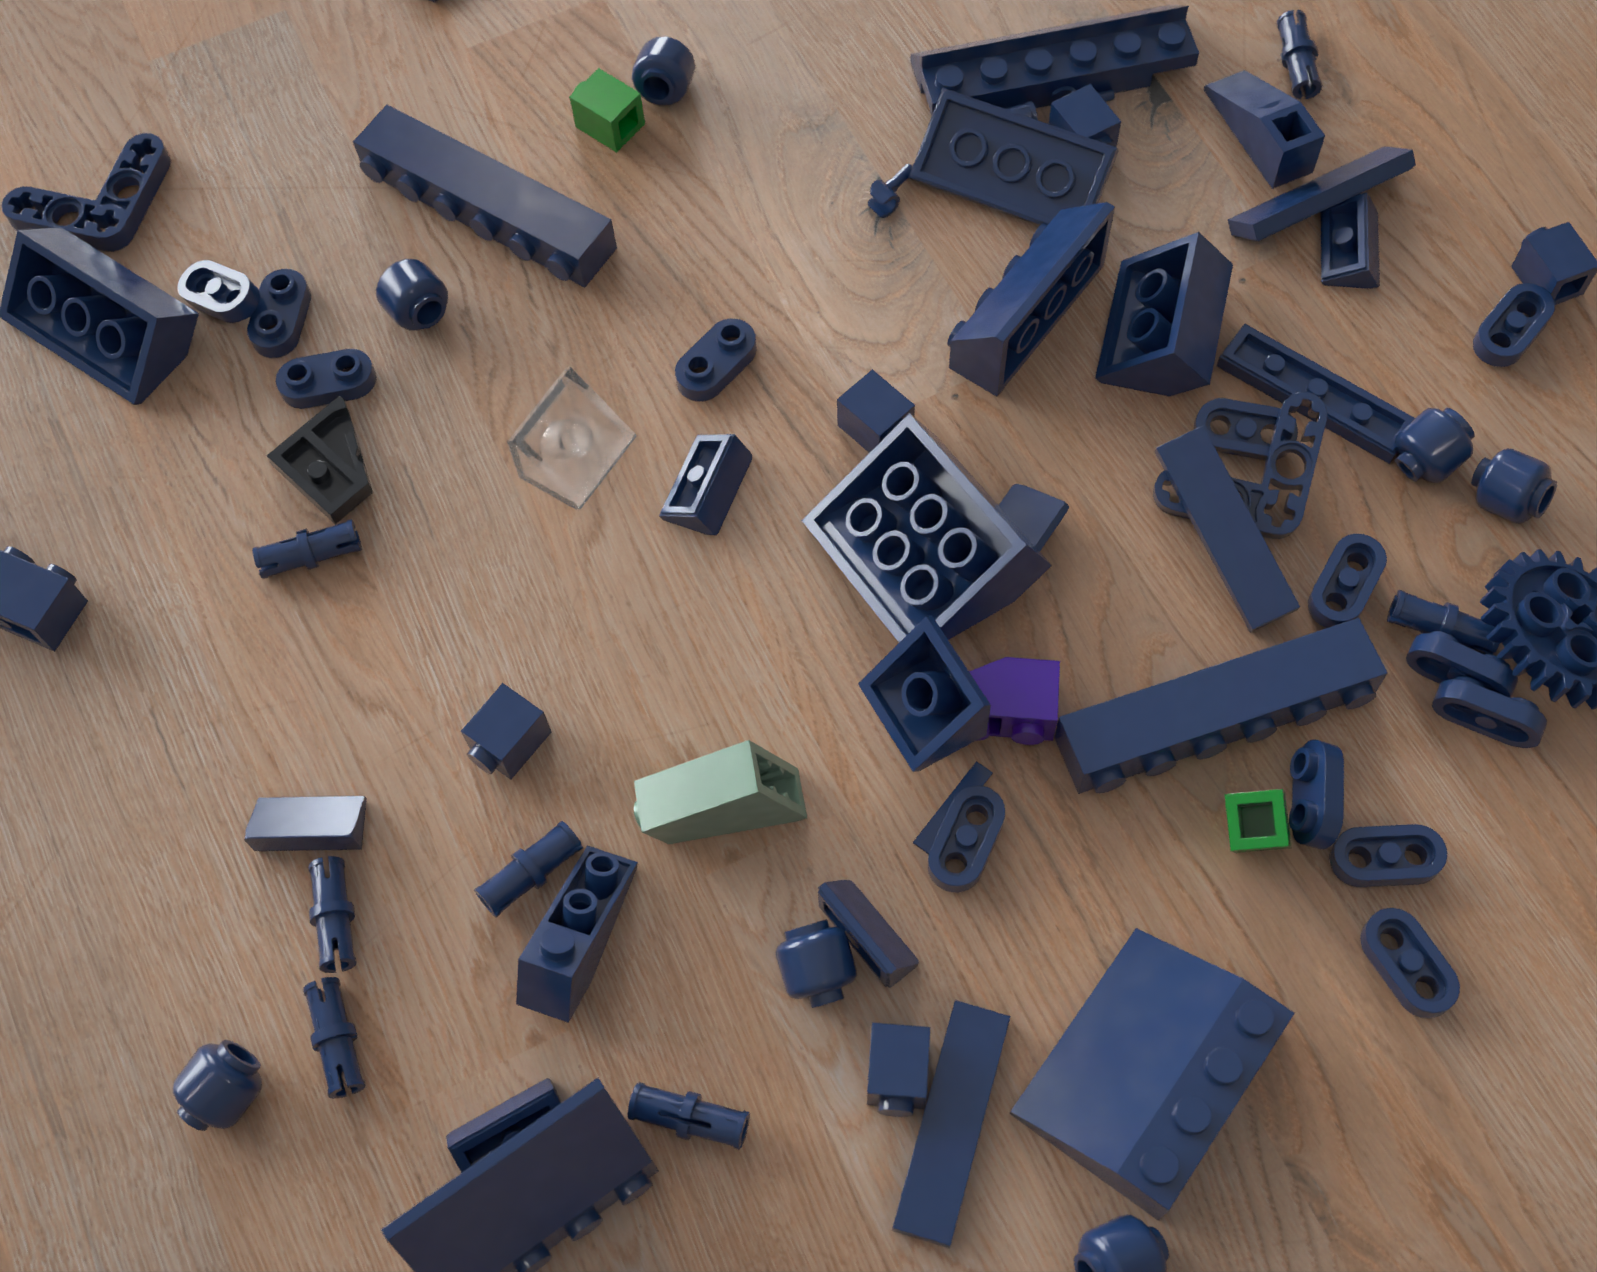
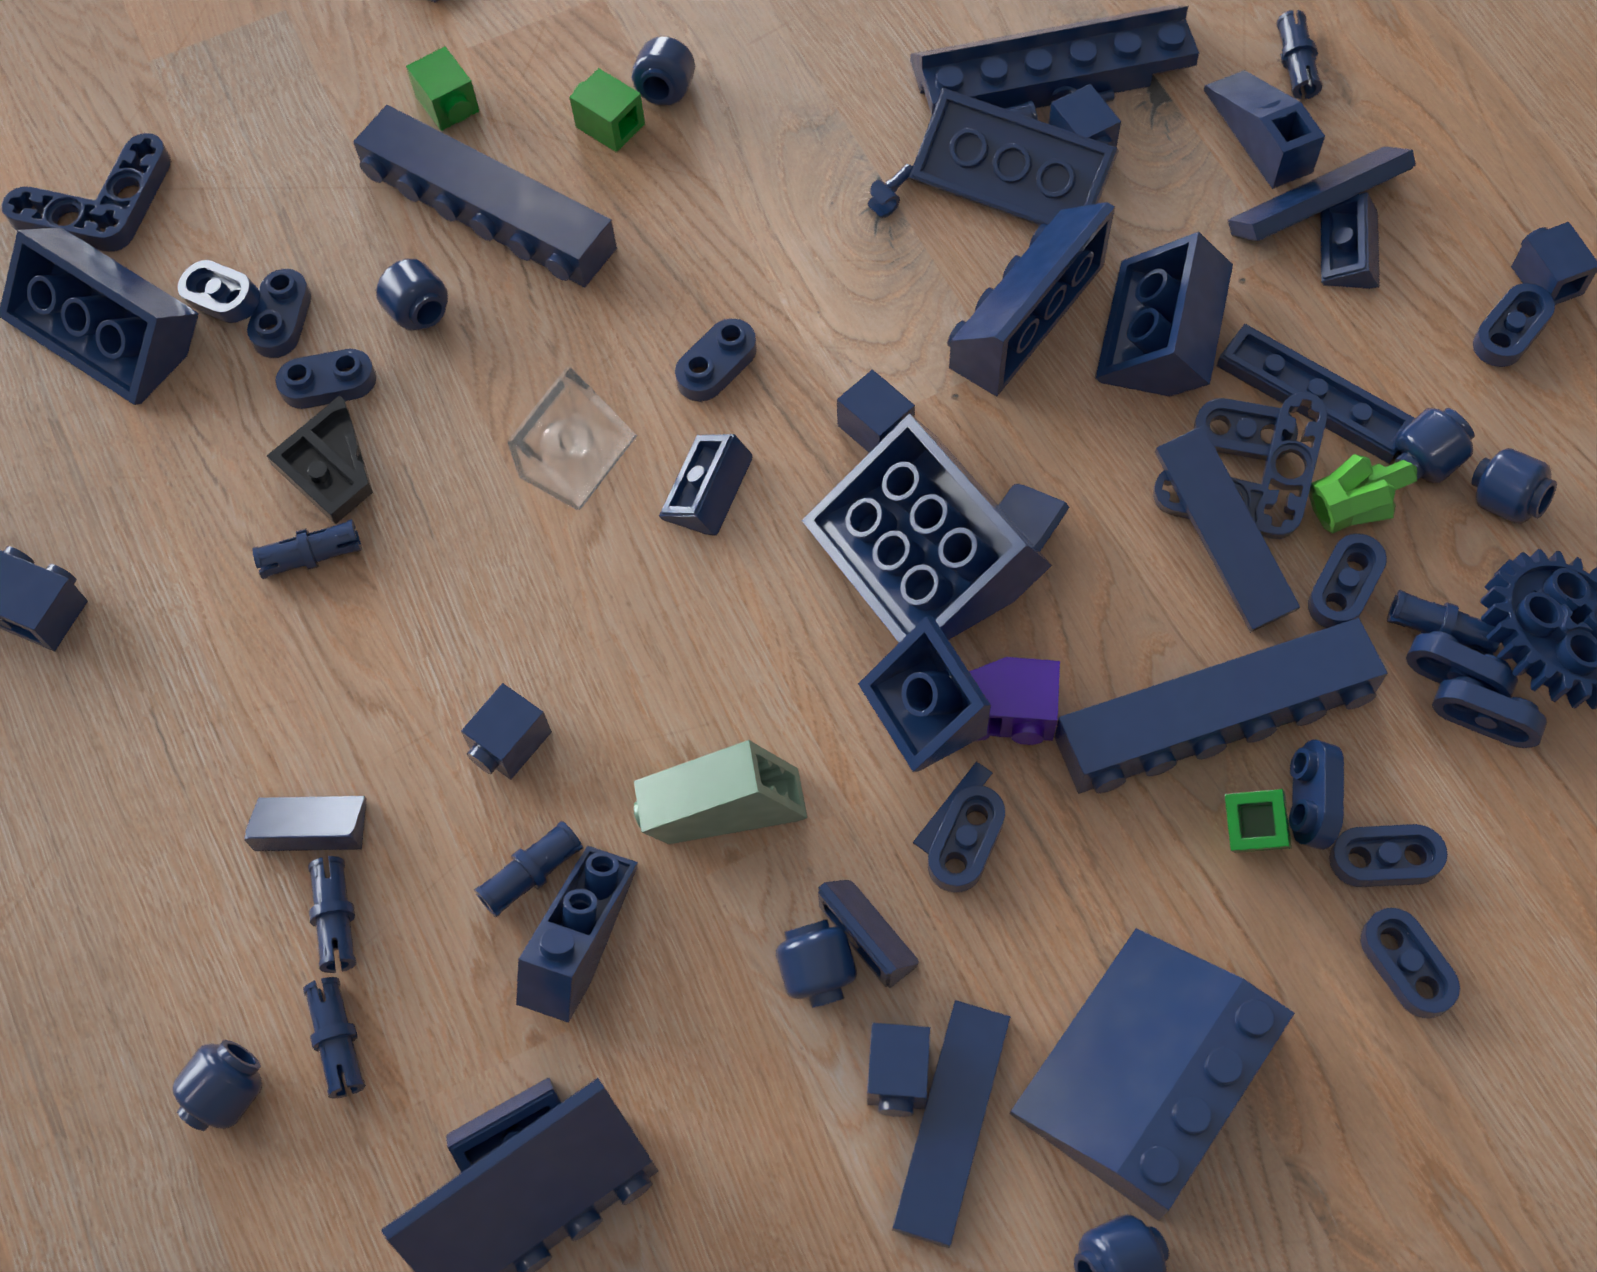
(443, 88): none -> green brick
(688, 1115): dark blue pin -> none
(1359, 492): none -> bright green rock

